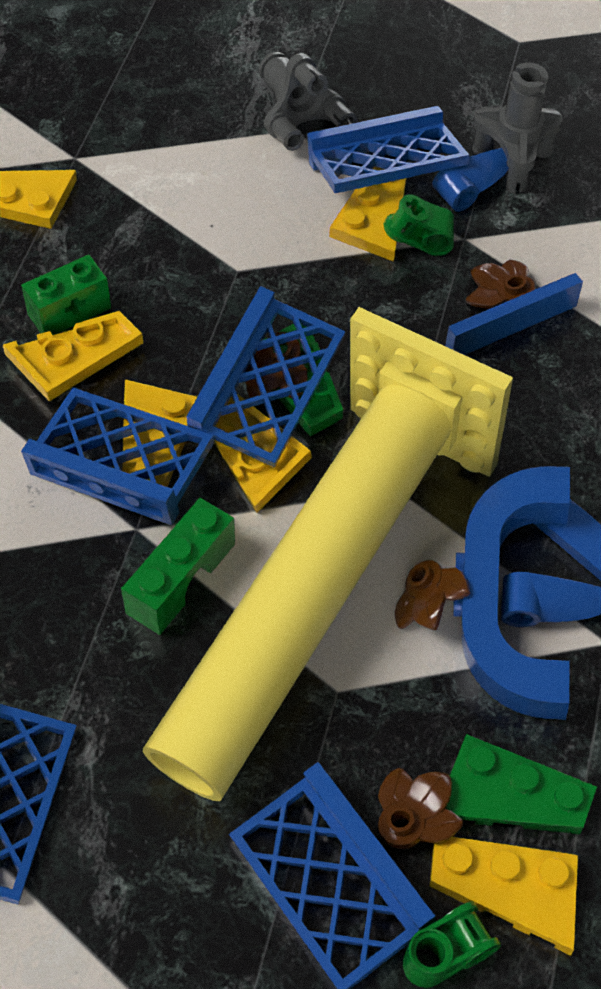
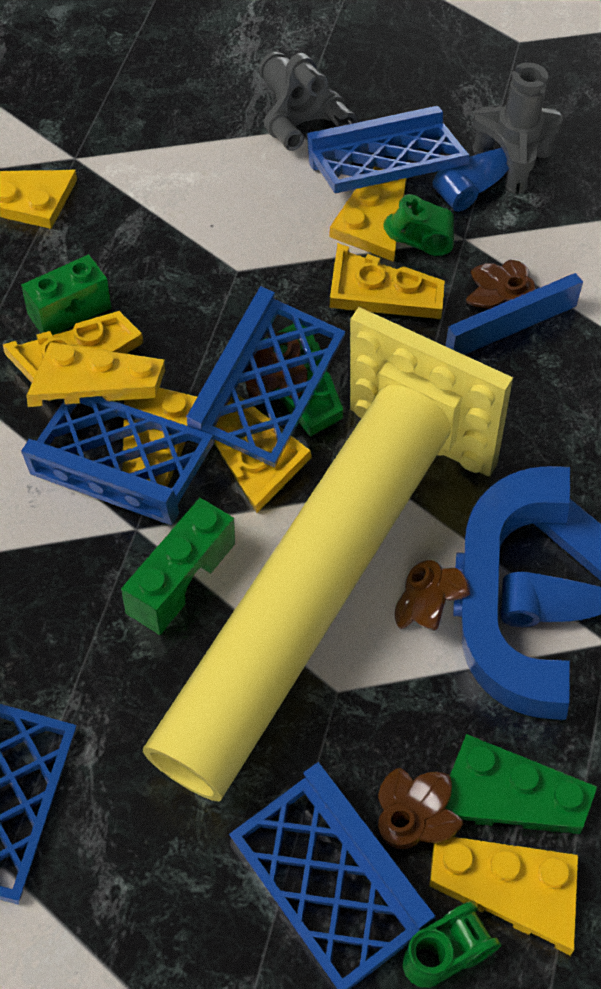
(80, 372): none -> yellow wing
(382, 288): none -> yellow wing

